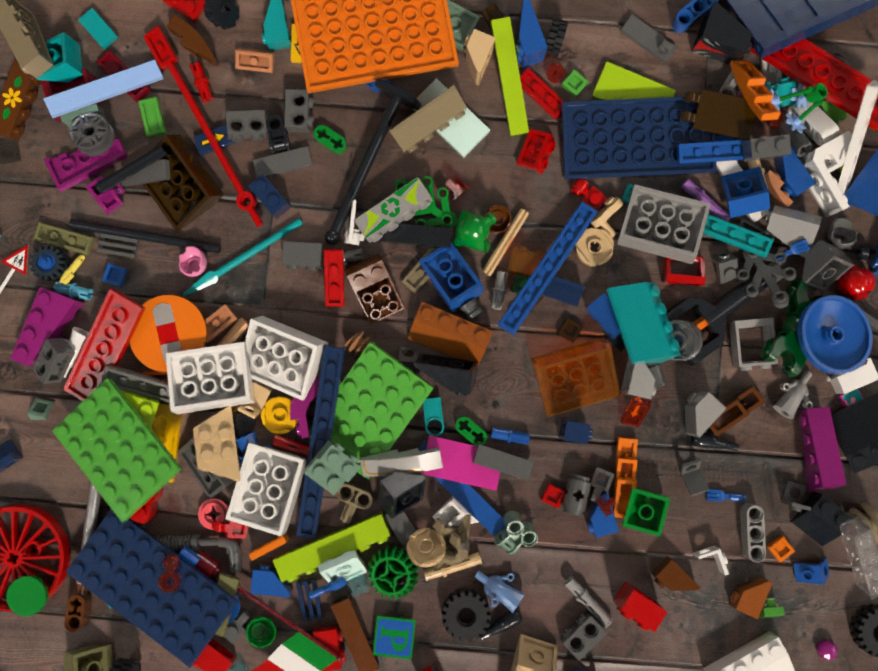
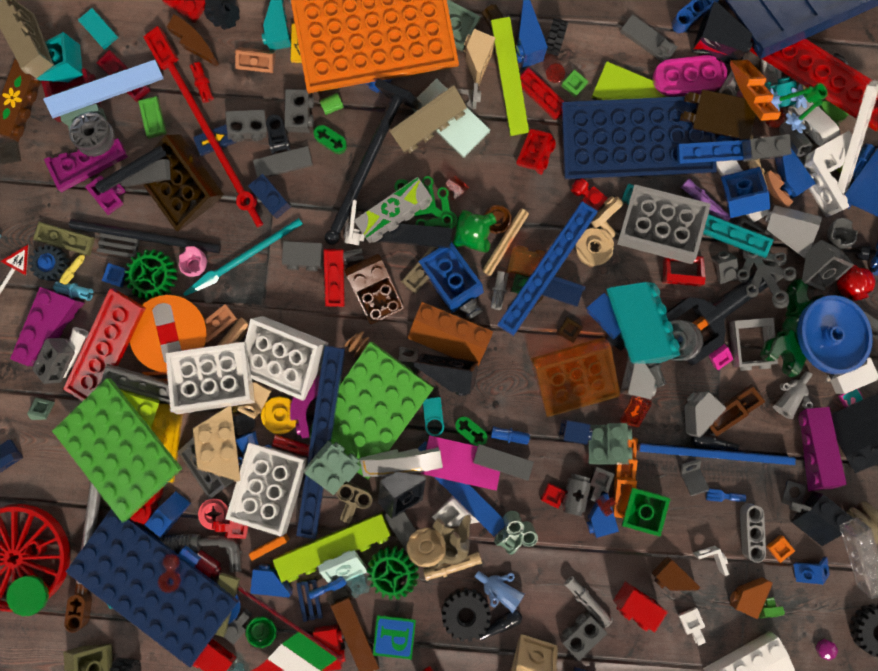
(142, 262): none -> green gear
(167, 514): none -> blue slope
(331, 103): none -> bright green piece
(474, 96): none -> light grey bracket
(610, 444): none -> sand green plate
(689, 74): none -> dark pink tile
(692, 624): none -> white plate
(719, 454): none -> blue tile
(721, 357): none -> dark pink plate
(796, 248): blue piece -> none
(863, 158): none -> blue axle

